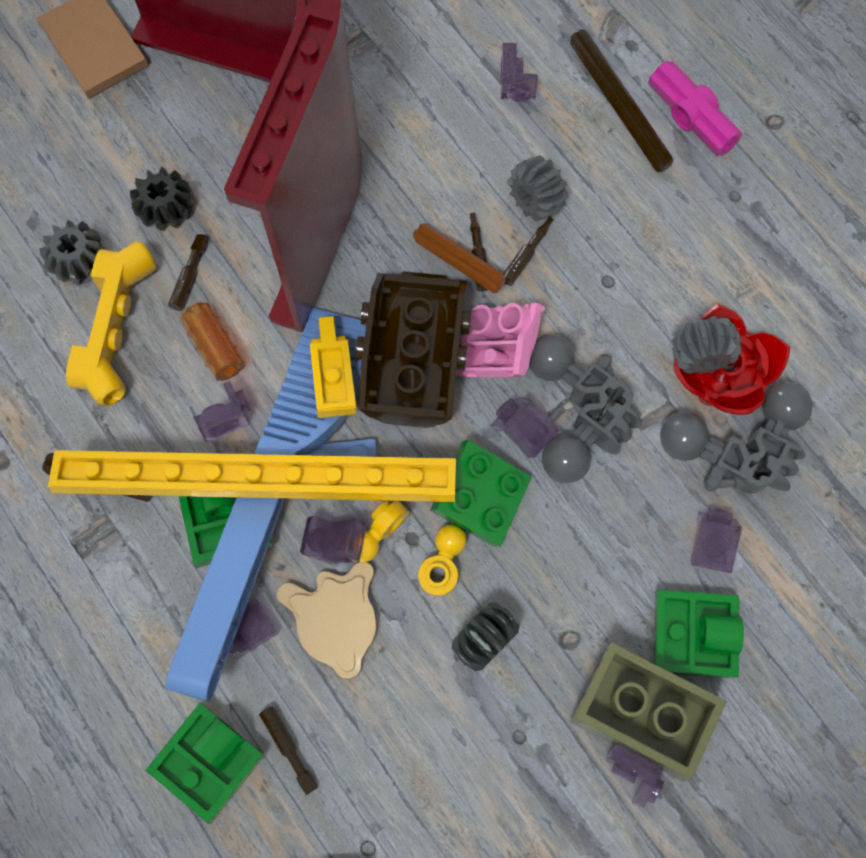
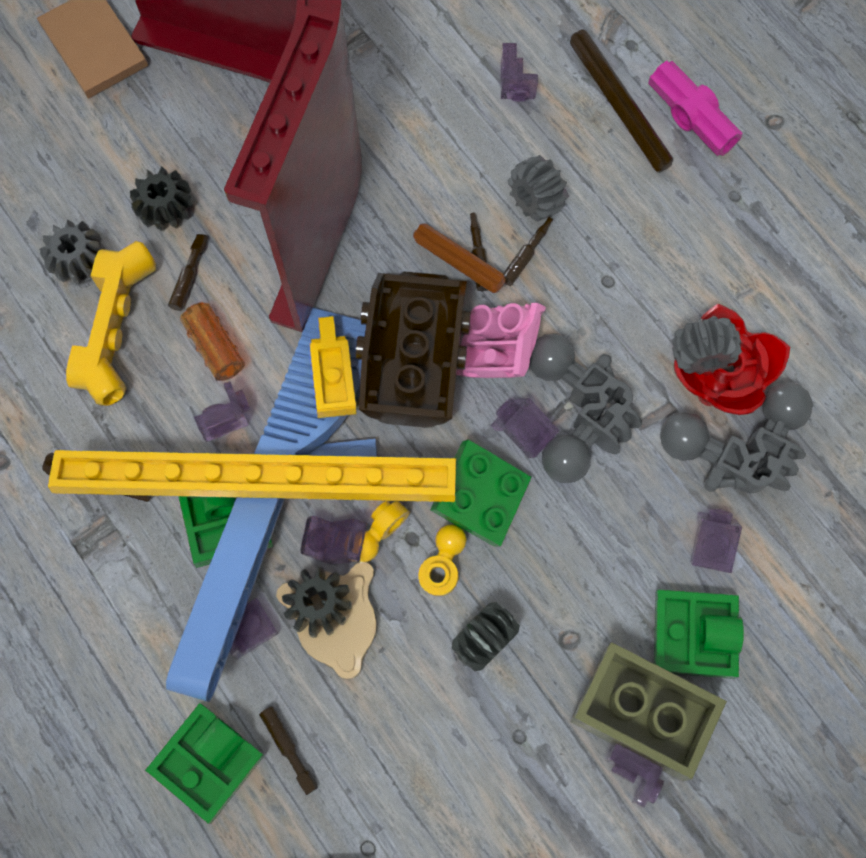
(325, 589): none -> pearl dark grey gear

